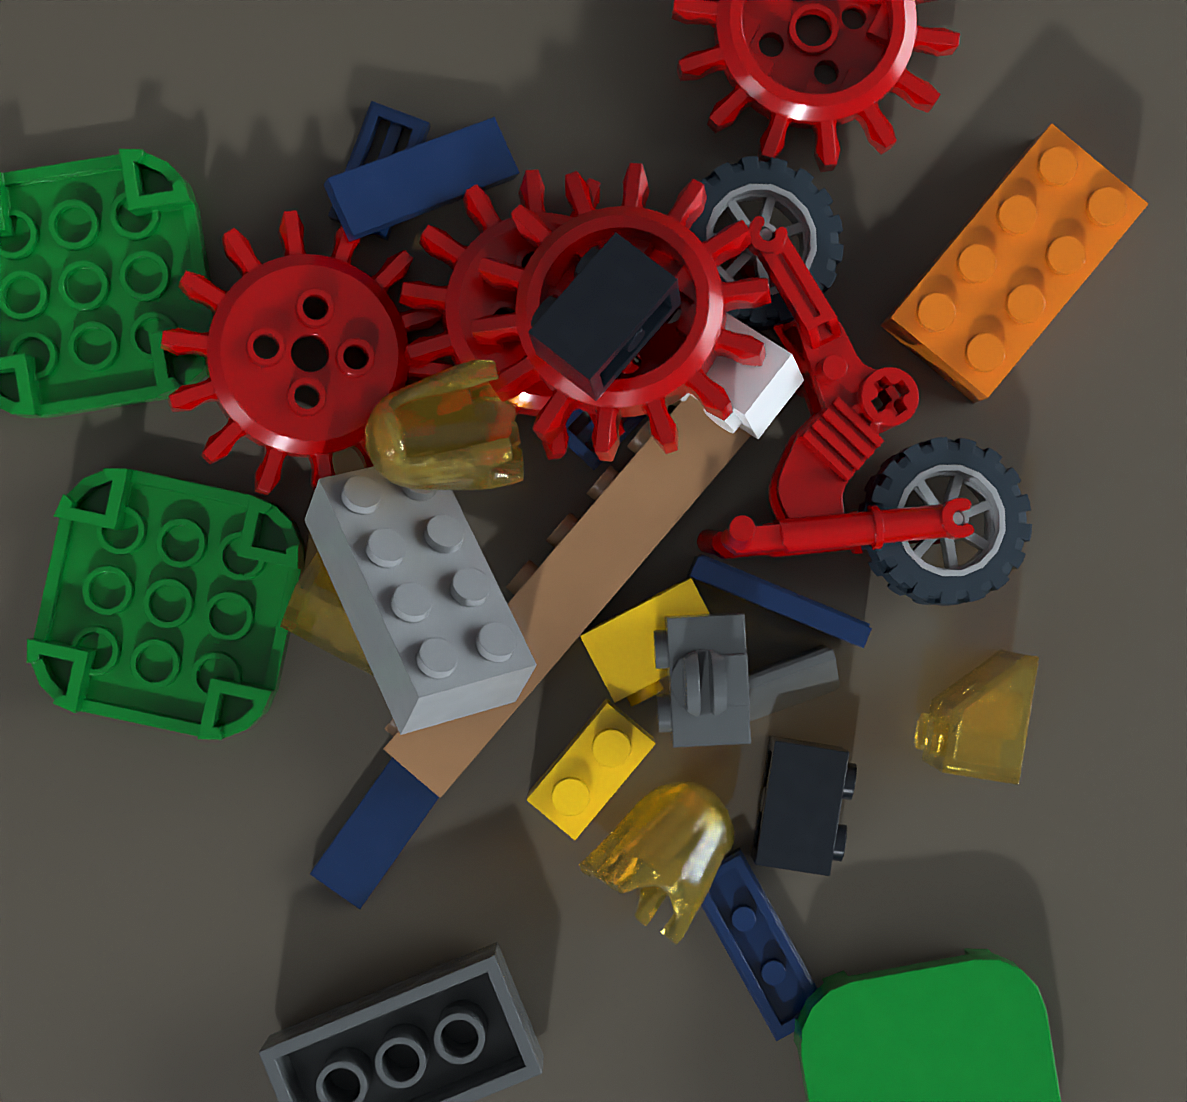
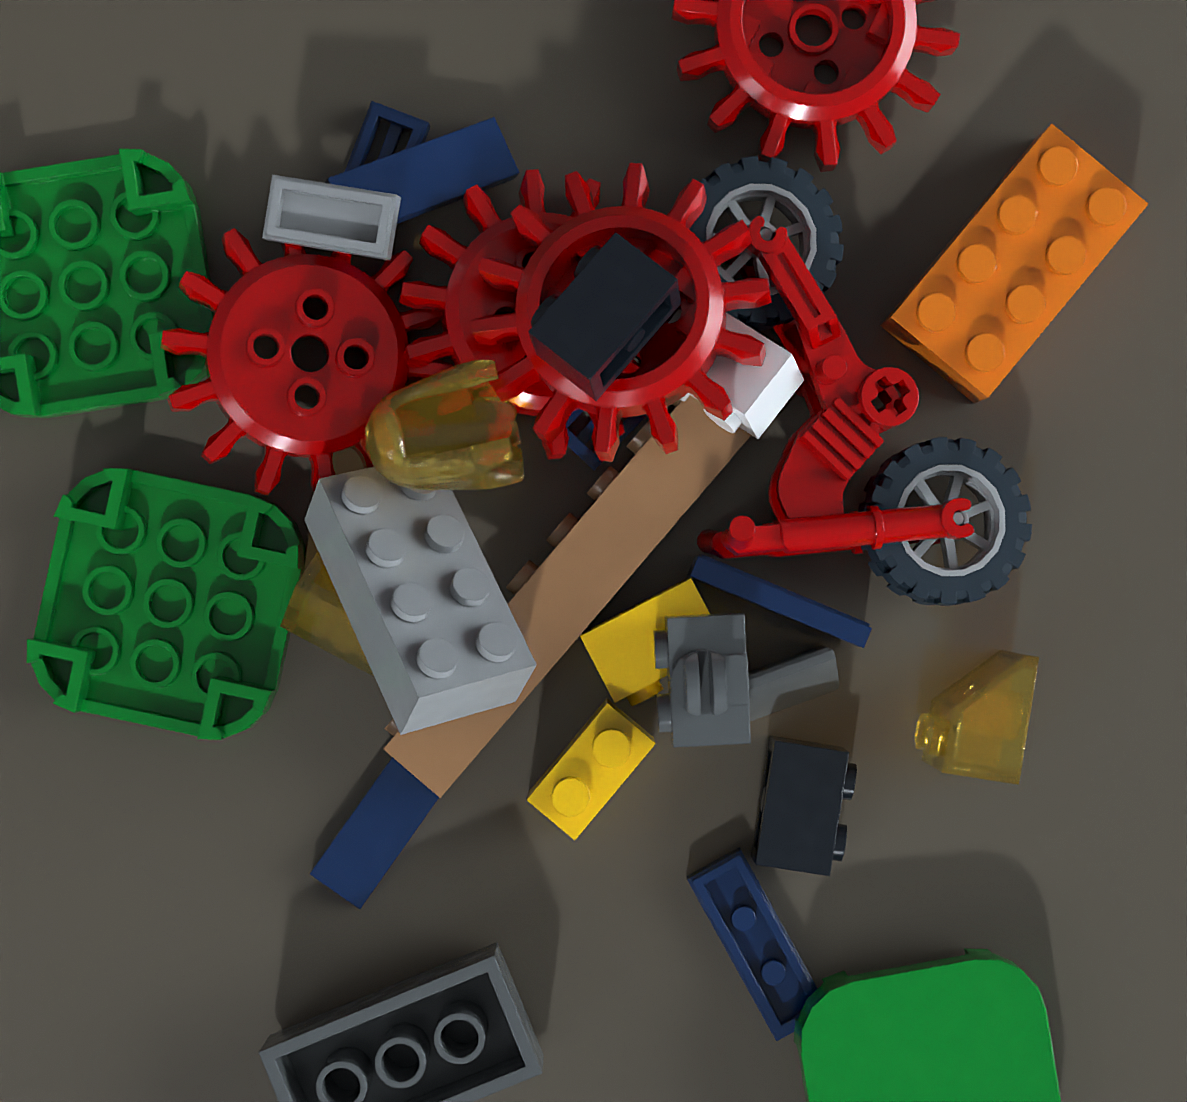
(331, 217): none -> light grey tile
(666, 848): clear yellow hair -> none

